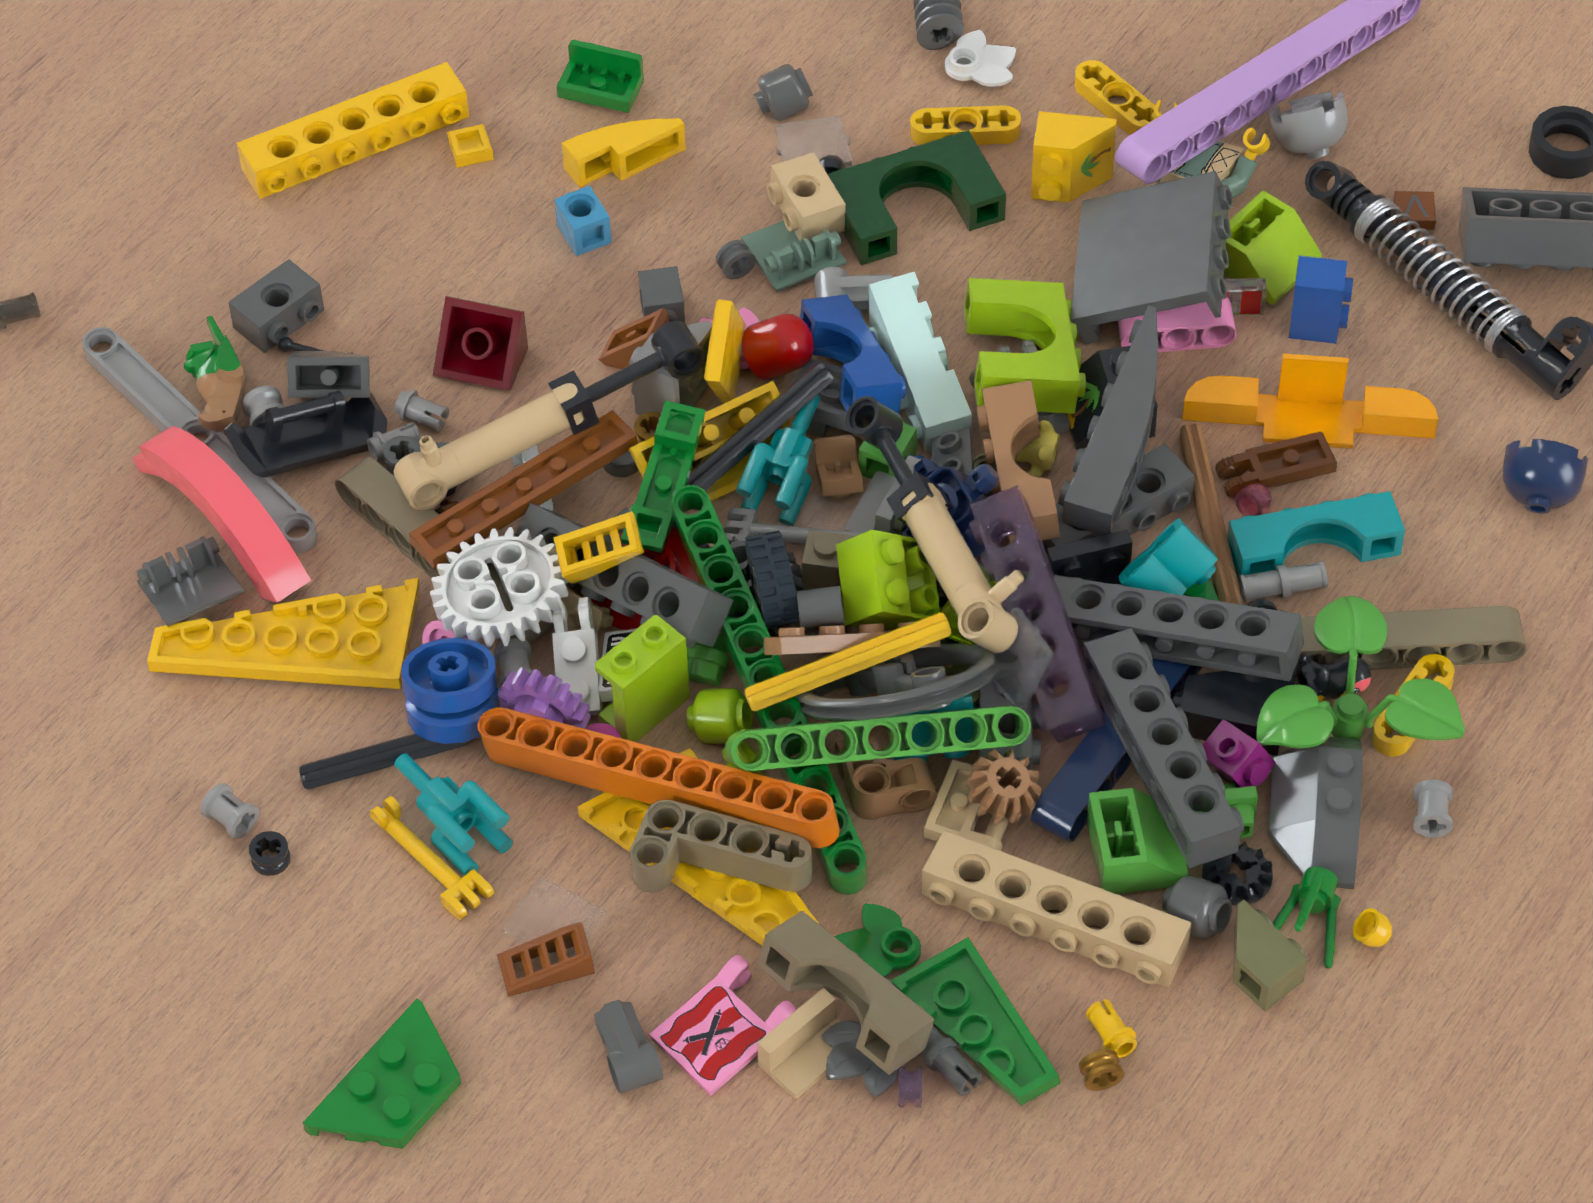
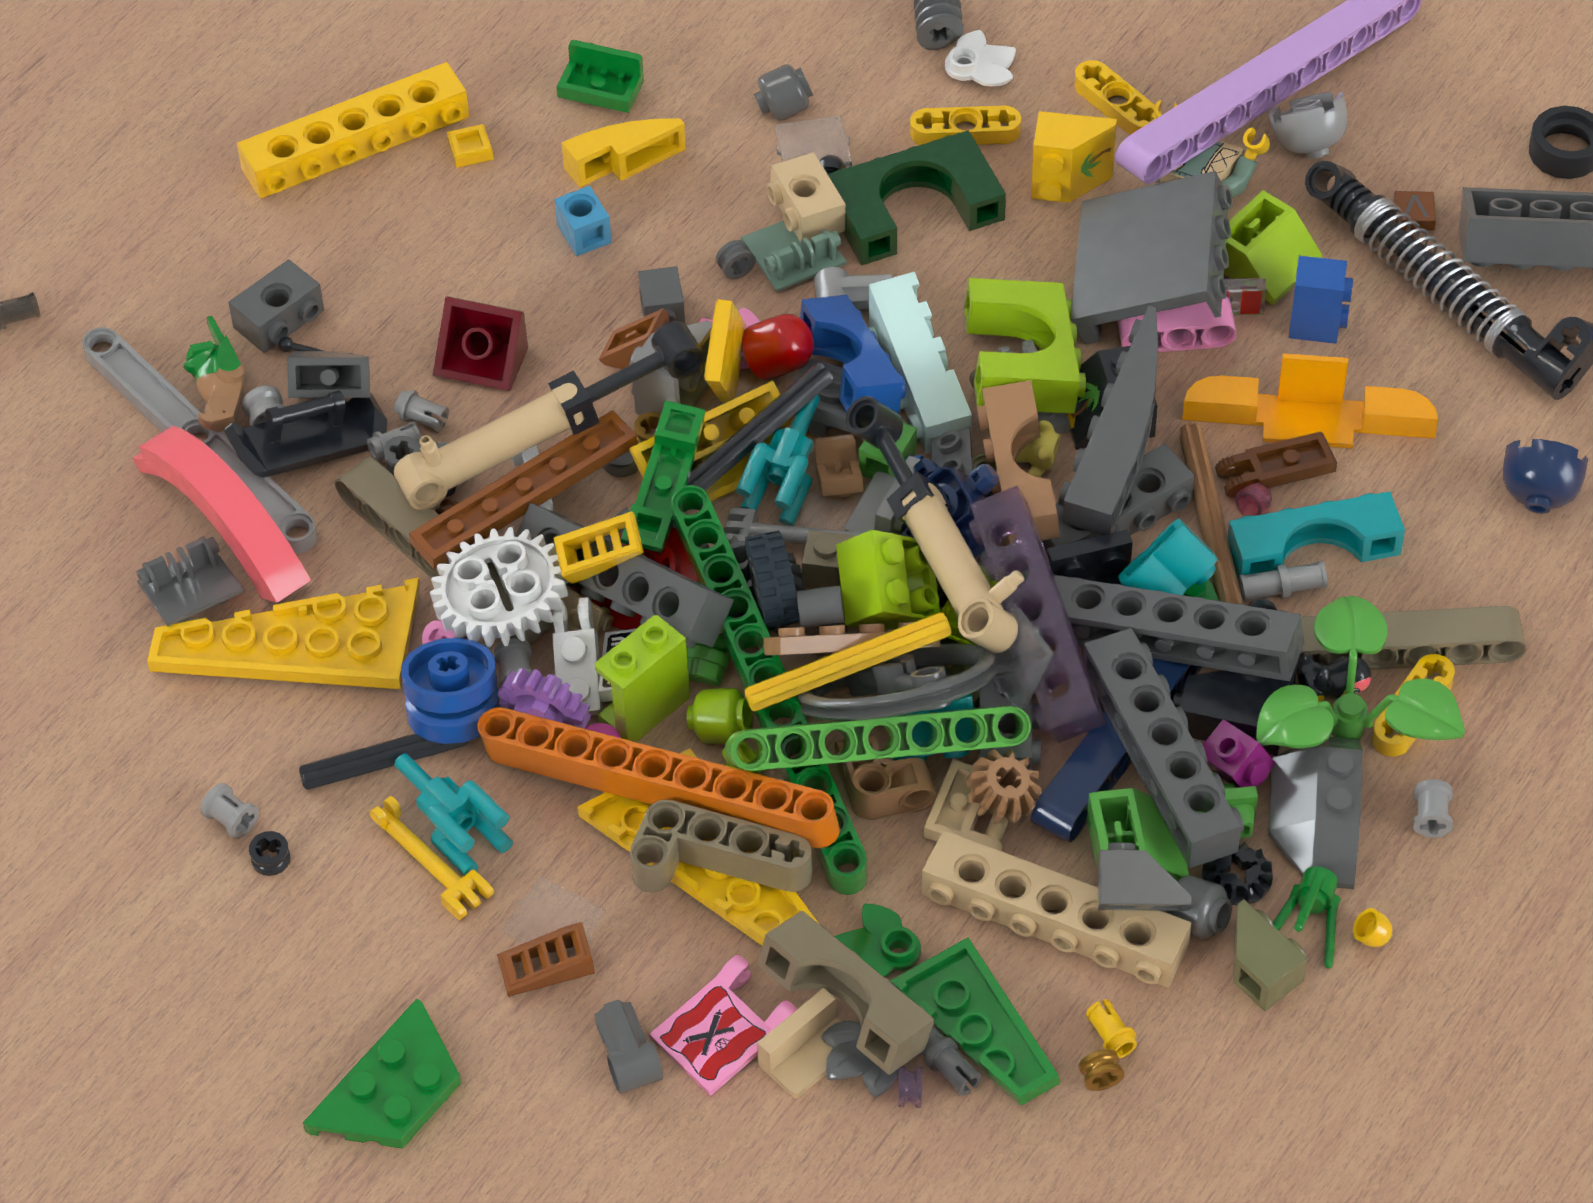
(1137, 882): none -> dark grey slope

